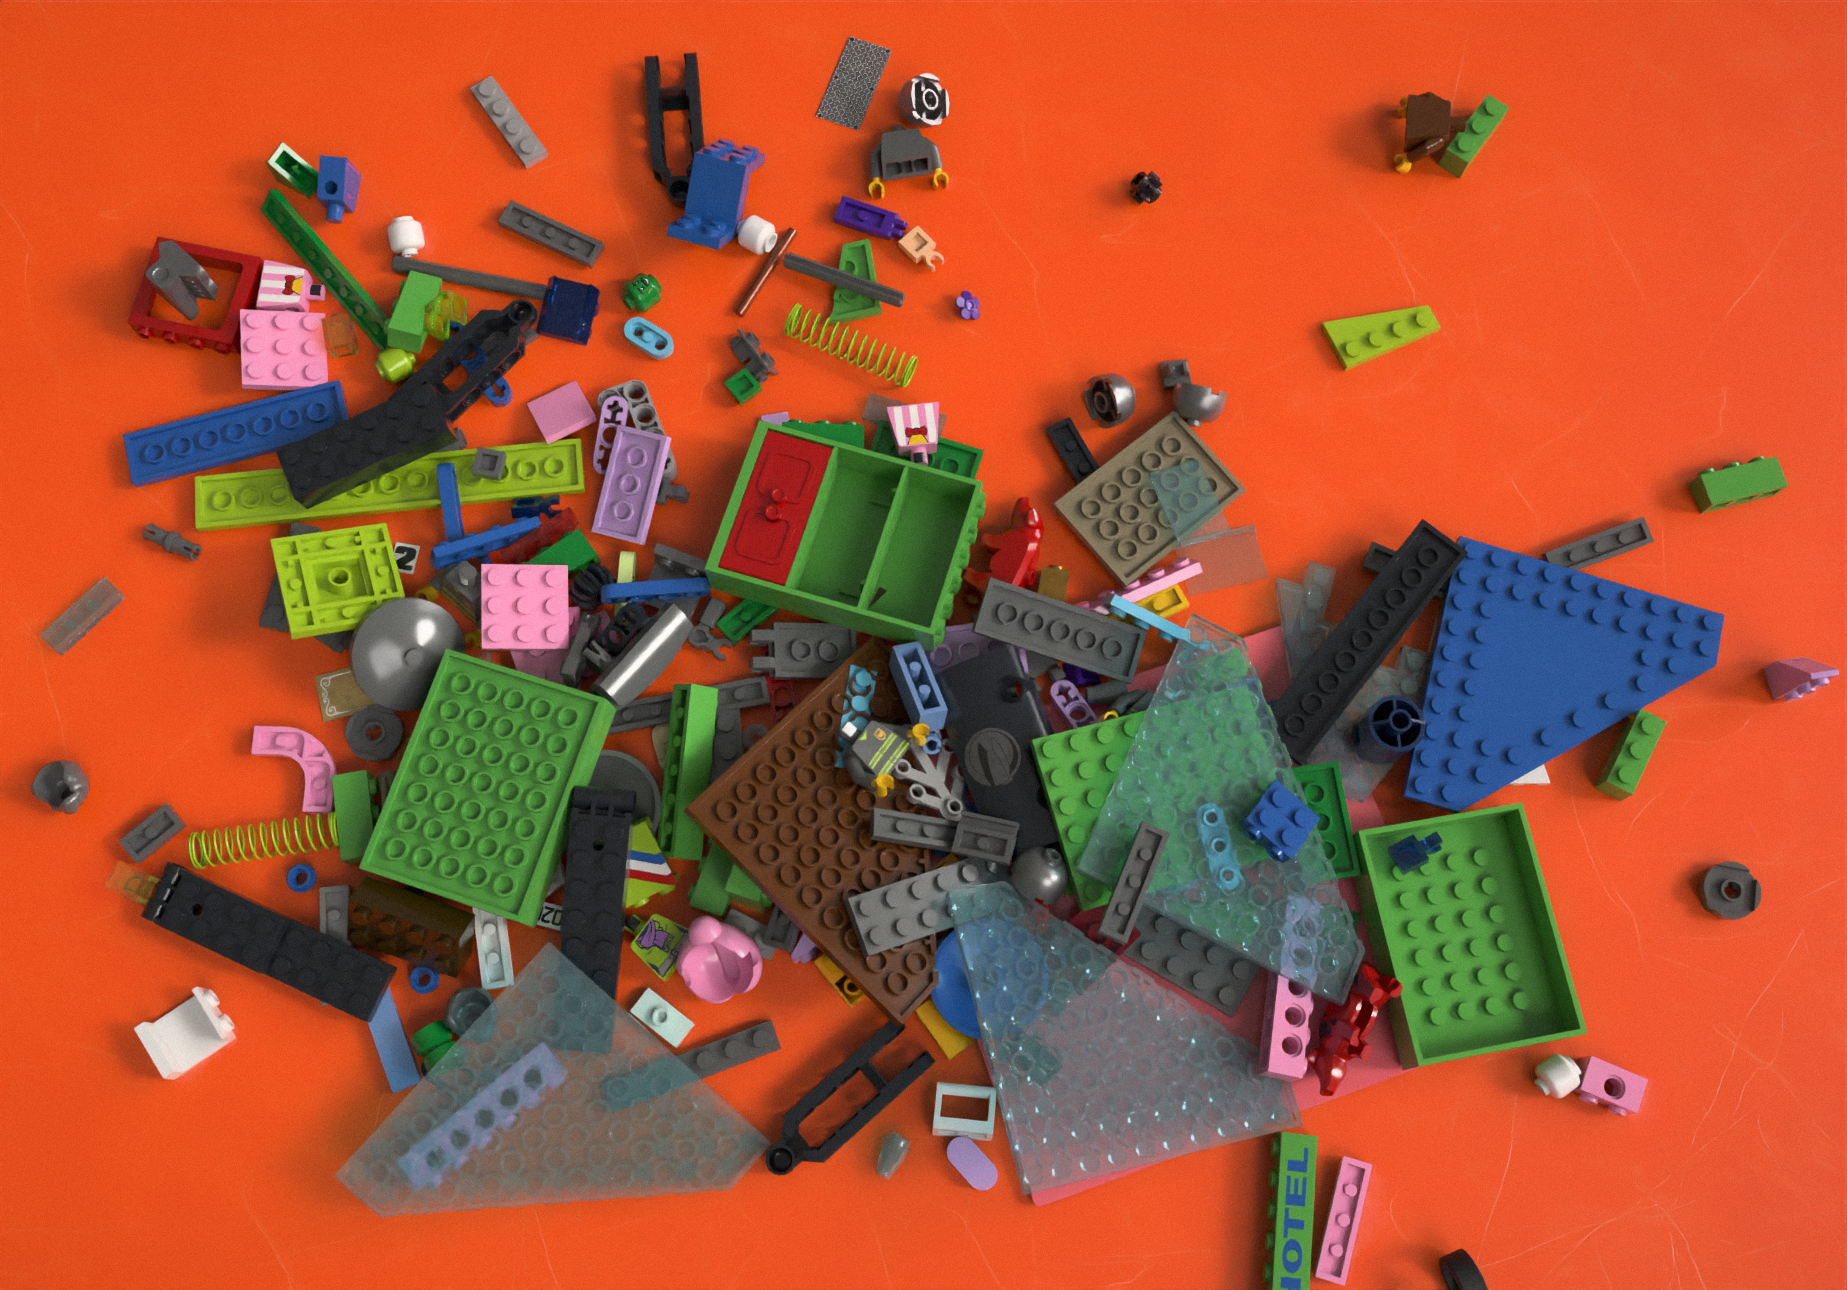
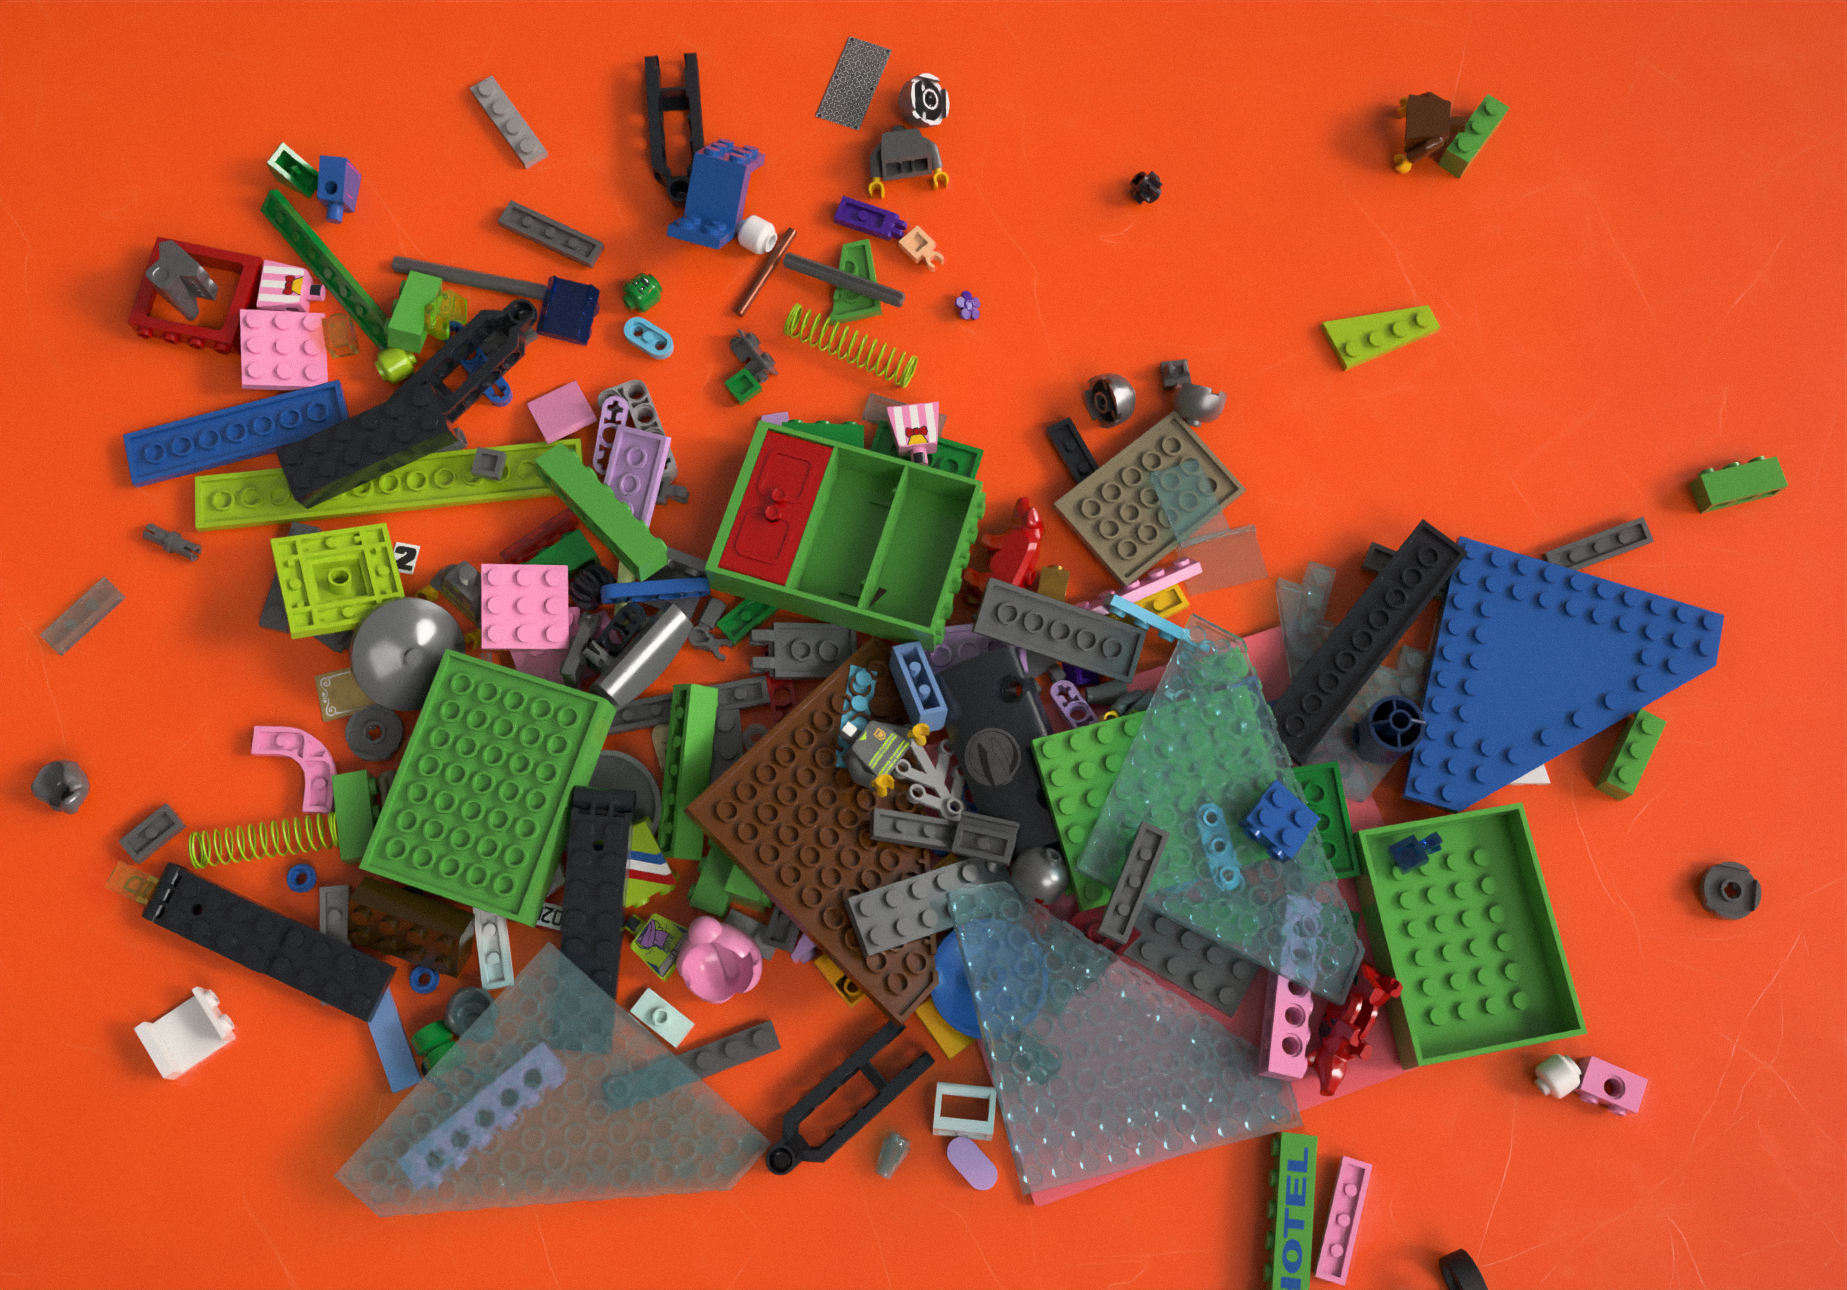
(405, 236): white head -> none
(450, 502): blue beam -> none
(481, 544): blue plate -> none
(534, 506): clear blue plate -> none
(601, 511): none -> bright green brick
(934, 742): medium blue pin -> none
(1797, 677): lavender slope -> none

